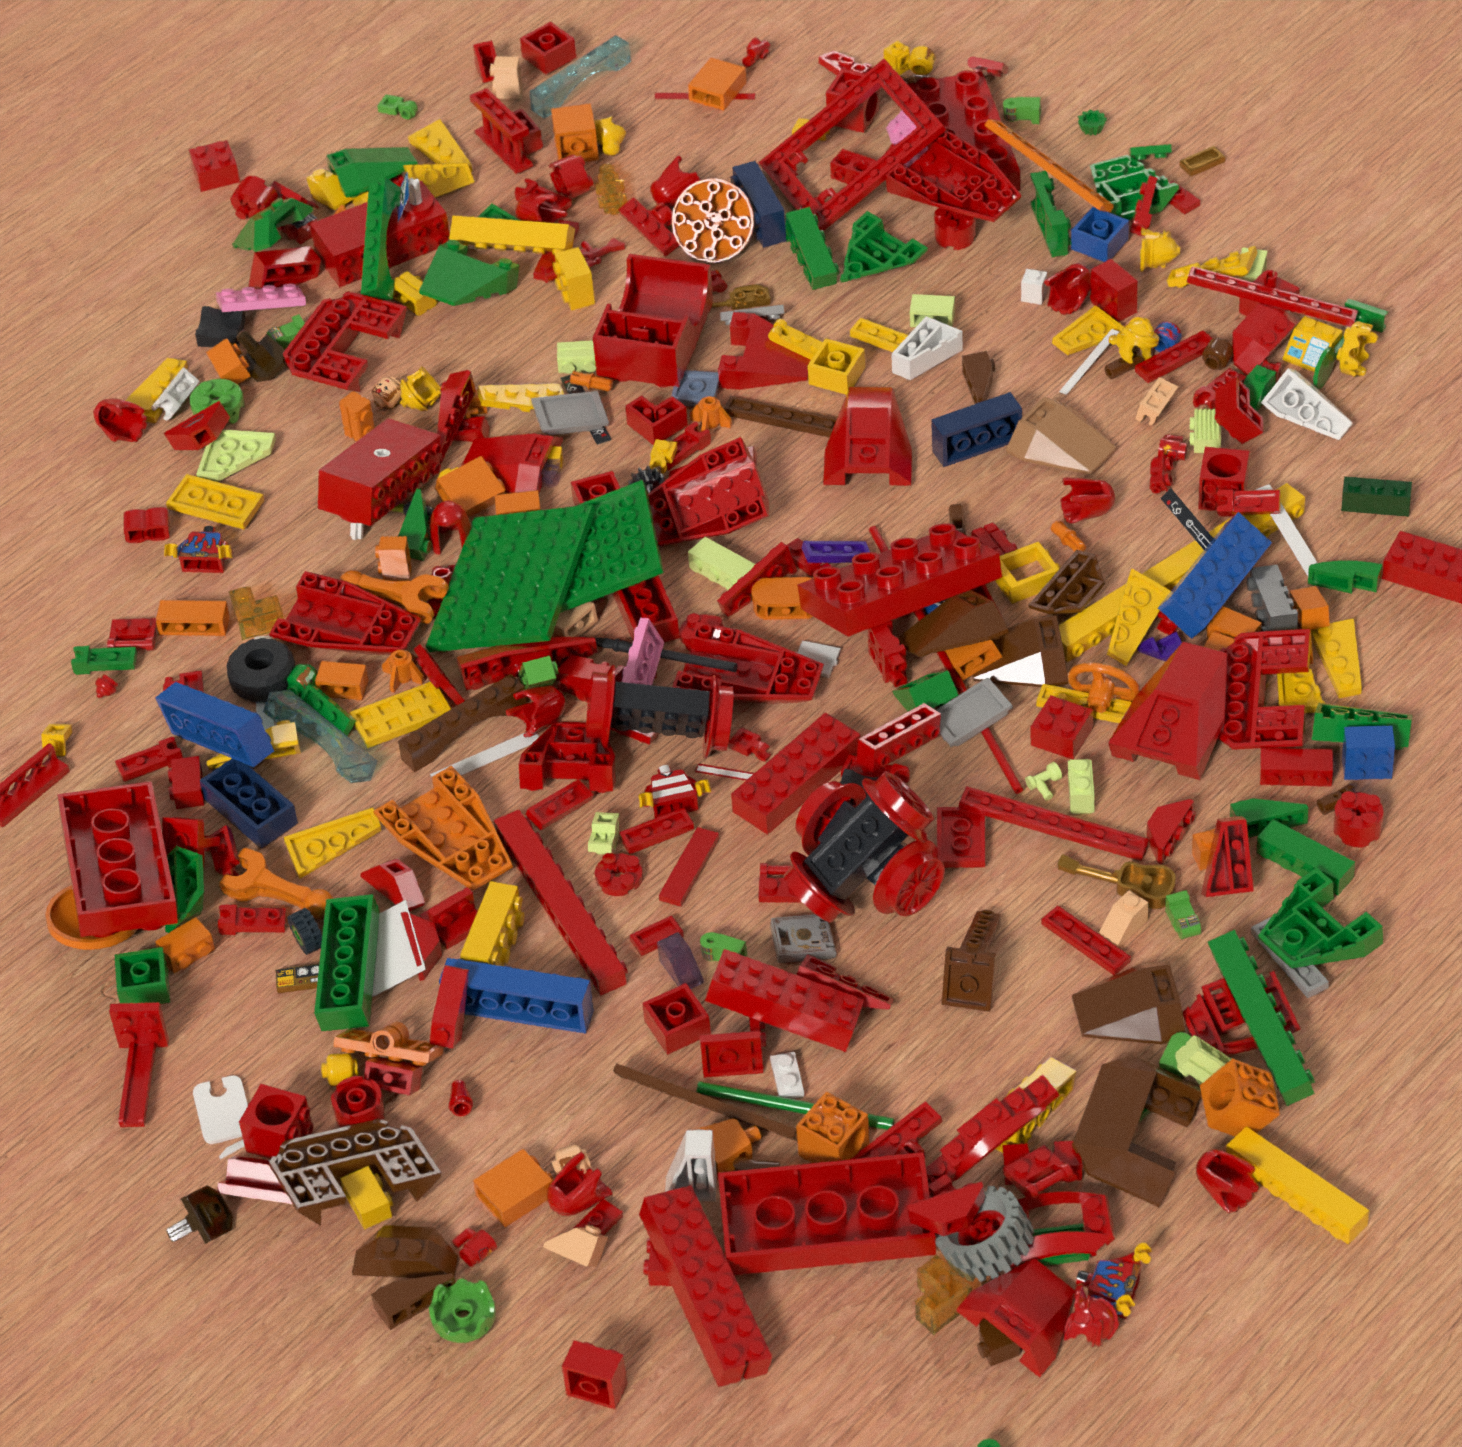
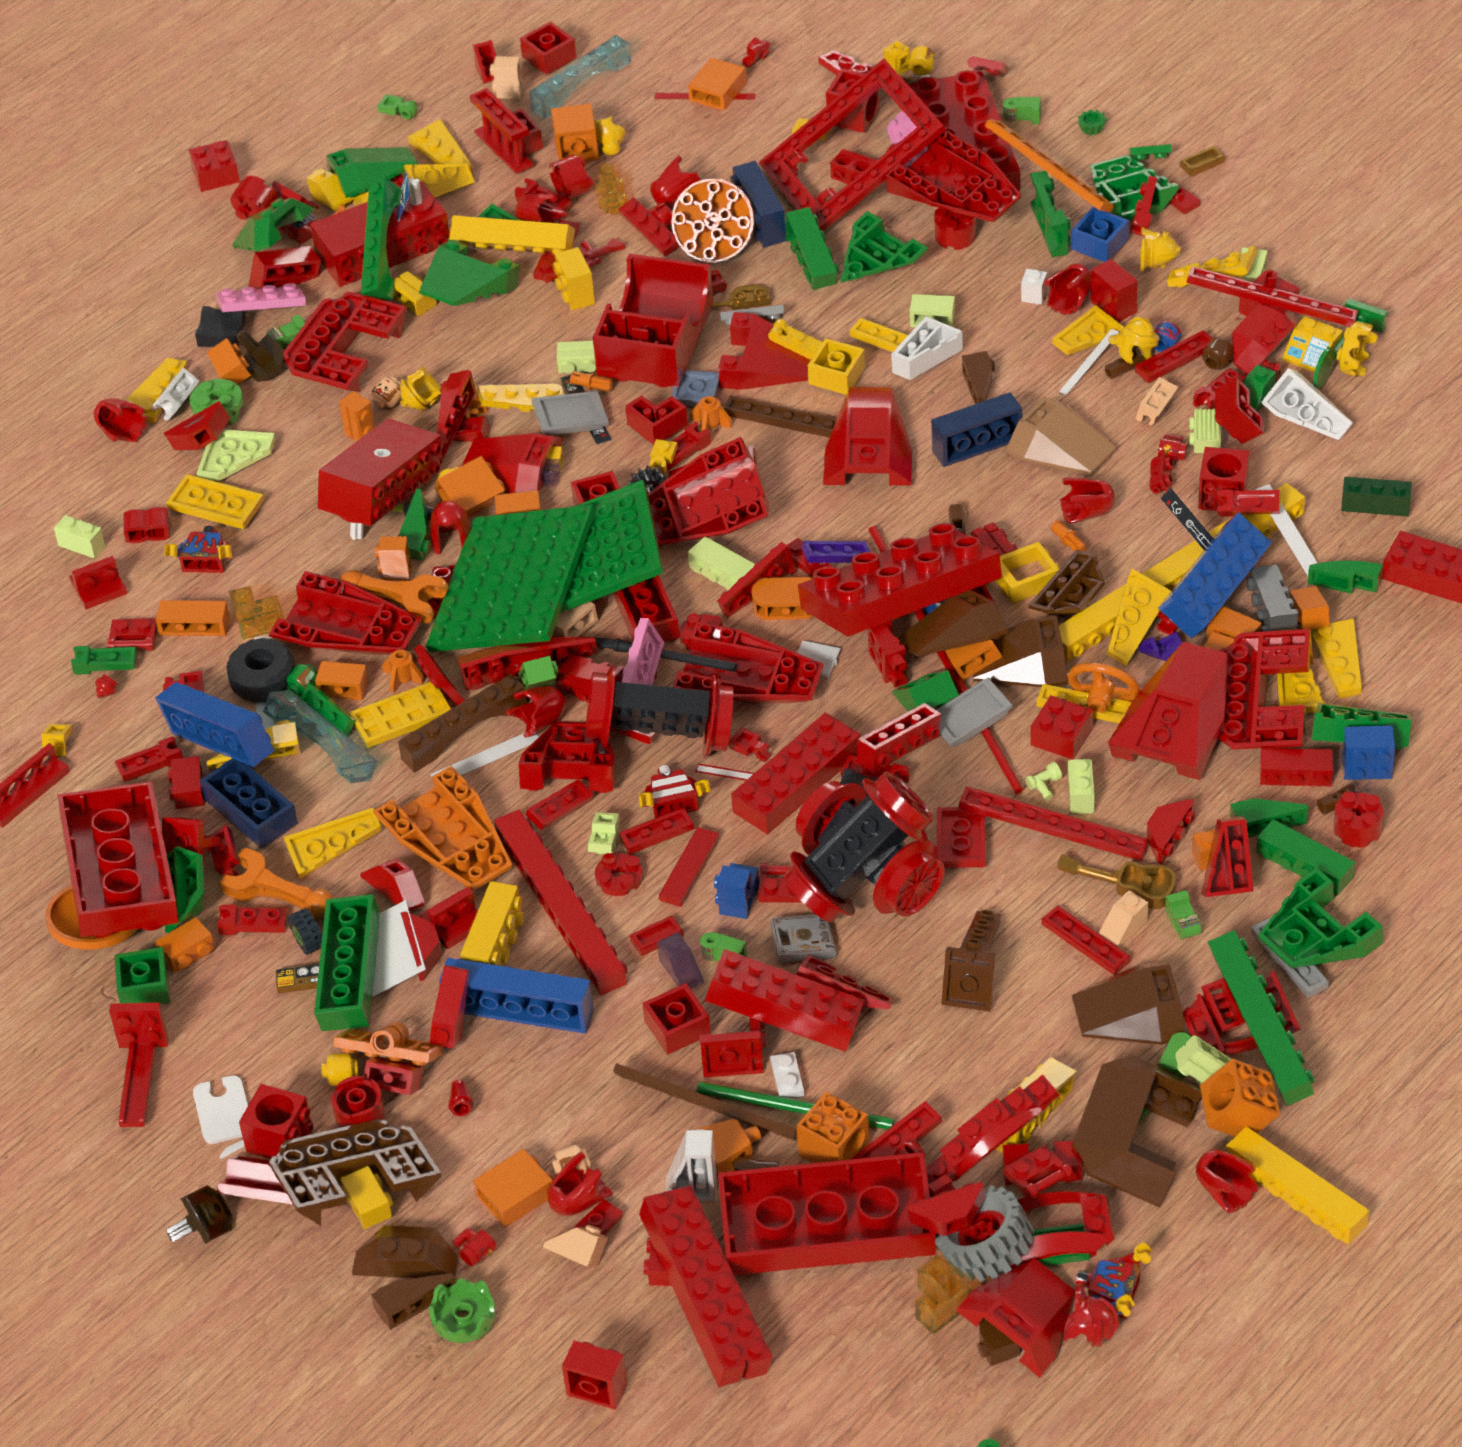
(79, 536): none -> yellowish green brick
(98, 582): none -> red bracket
(736, 889): none -> blue brick

